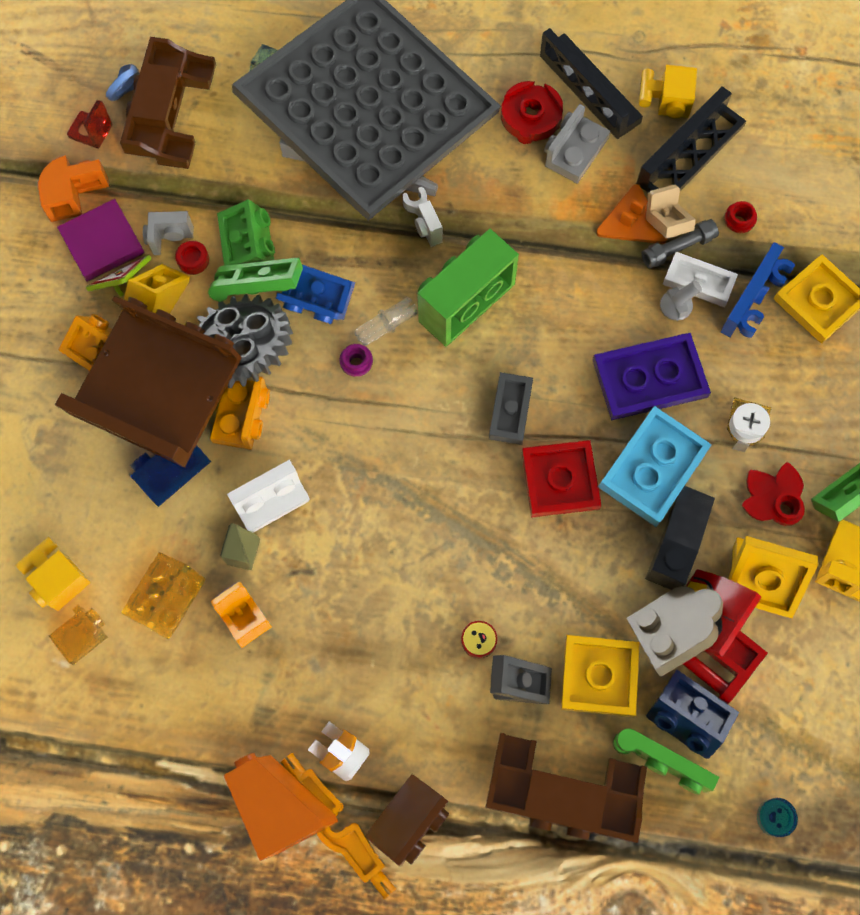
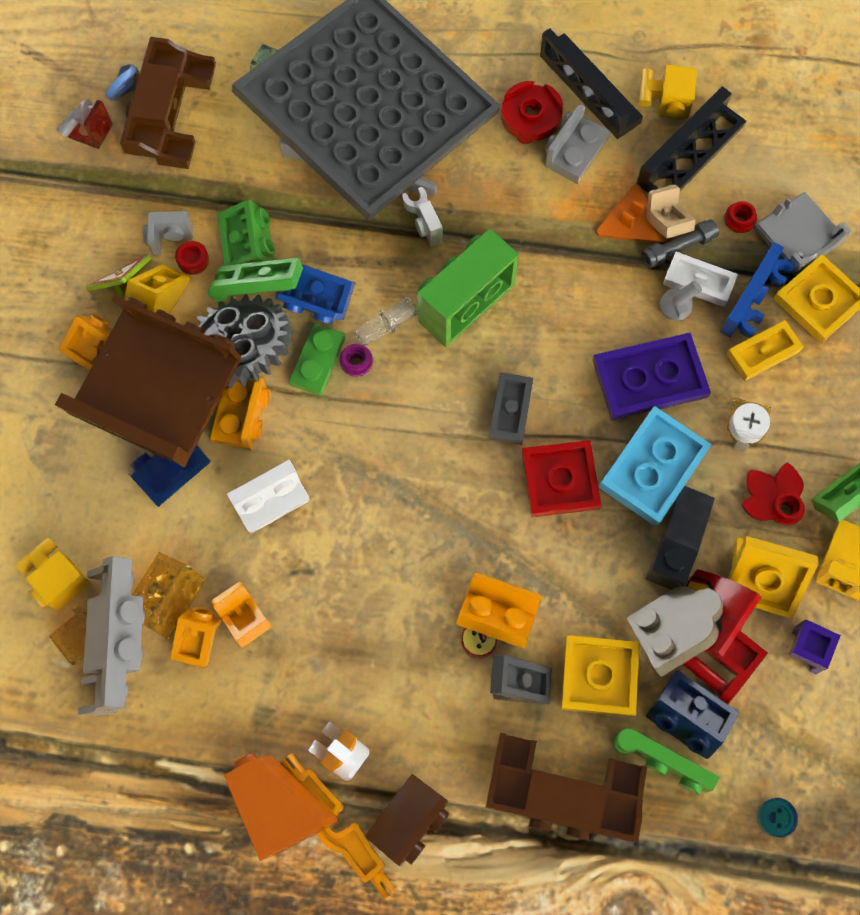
(62, 183): orange brick -> none
(74, 117): none -> light grey plate
(100, 240): magenta tile -> none
(112, 636): none -> light grey bracket
(195, 636): none -> light orange bracket
(240, 547): olive slope -> none
(317, 359): none -> bright green plate
(499, 610): none -> light orange bracket
(764, 350): none -> yellow plate
(801, 231): none -> light grey piece
(814, 645): none -> dark purple panel

